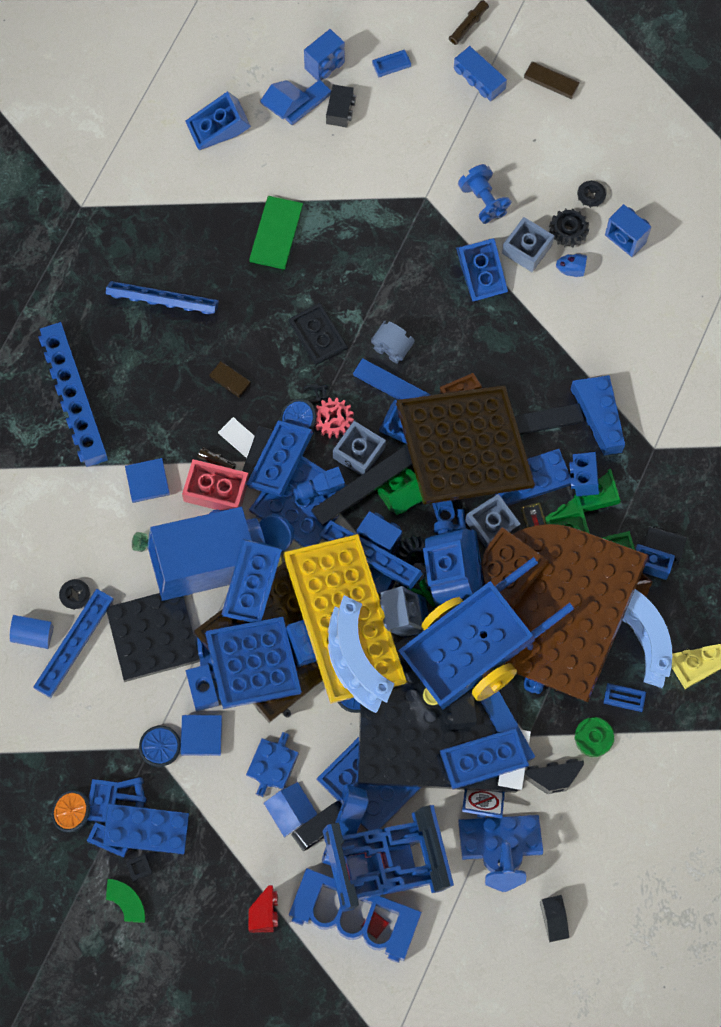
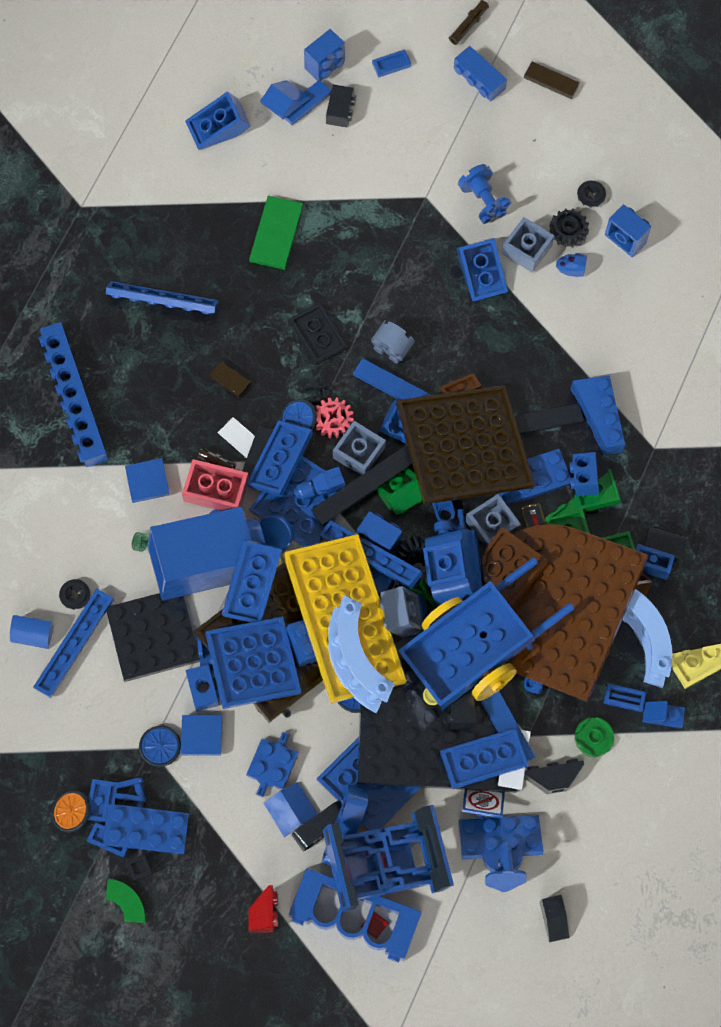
(663, 714): none -> blue slope

